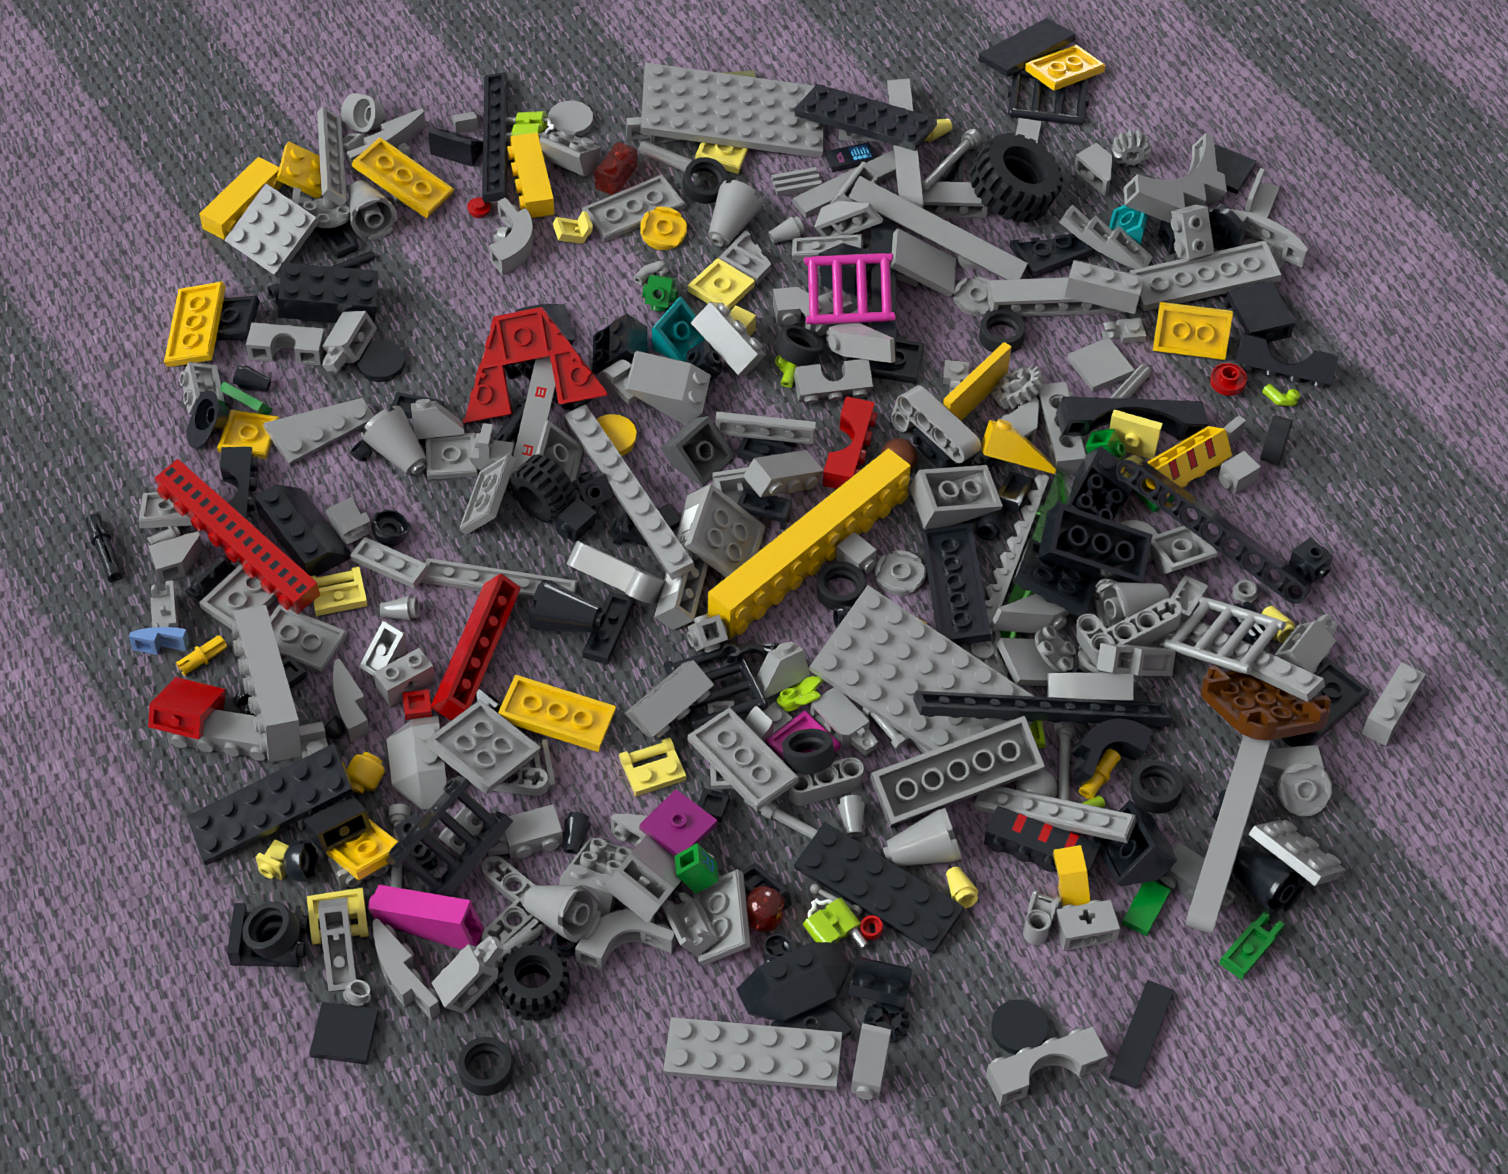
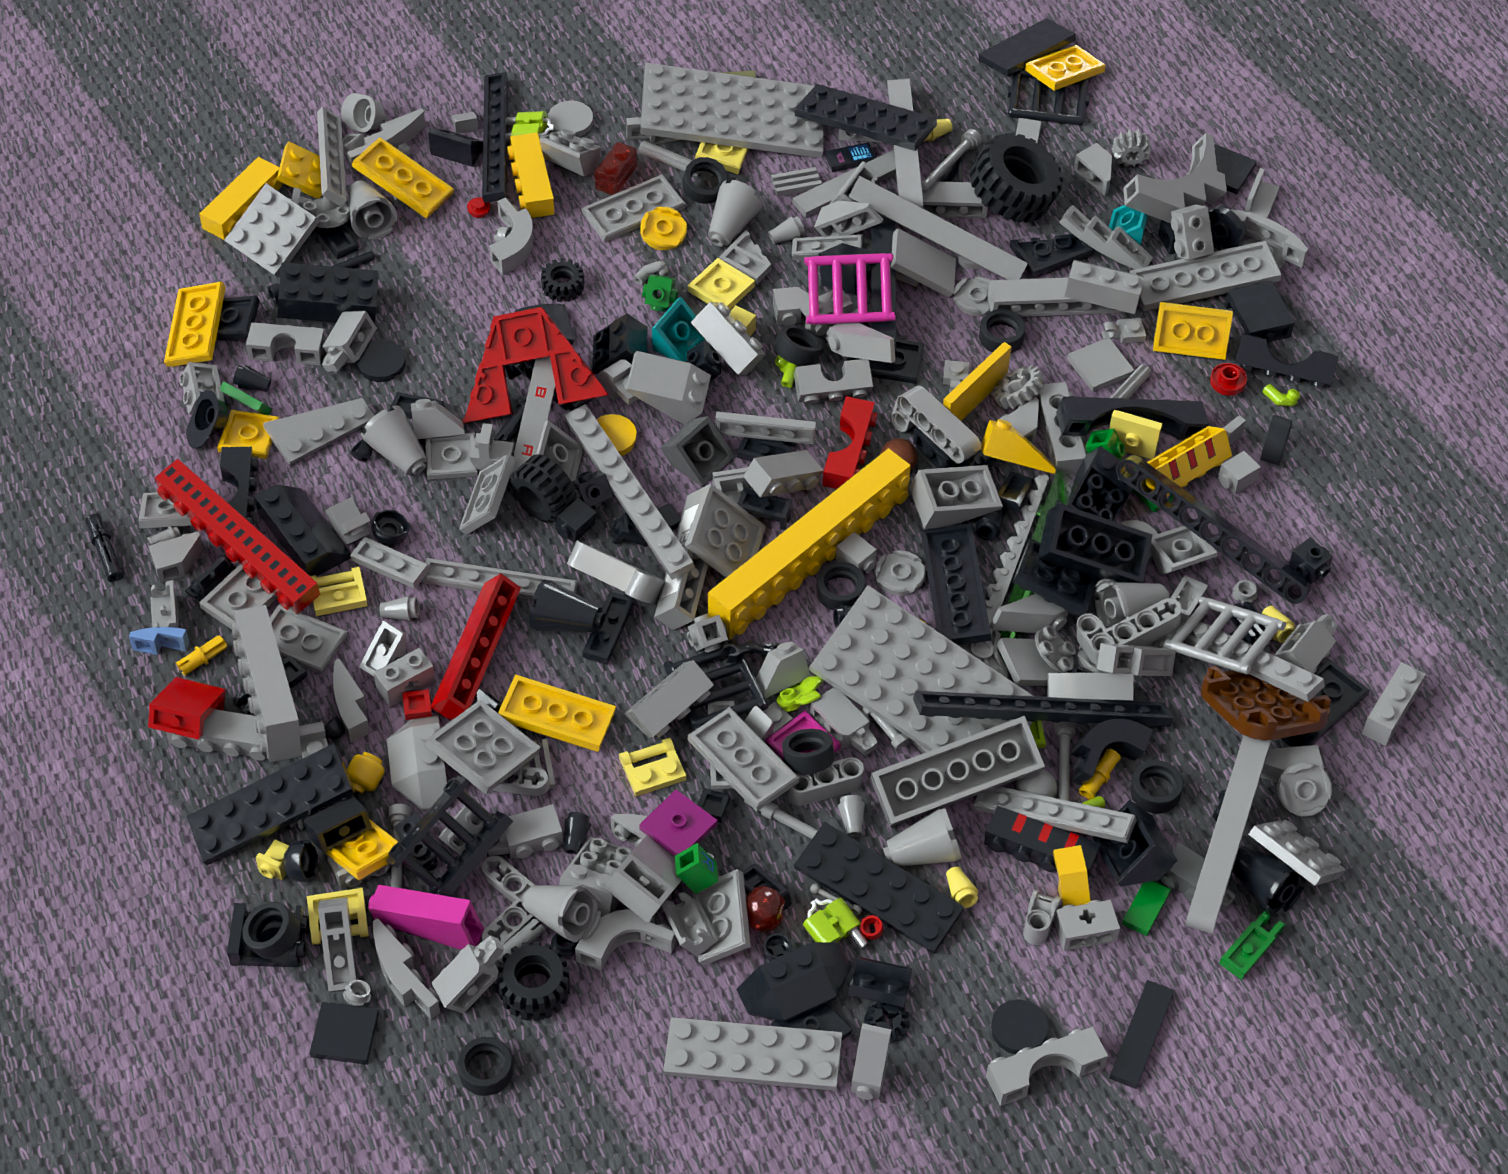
(558, 270): none -> black tyre
(573, 230): light yellow bracket -> none

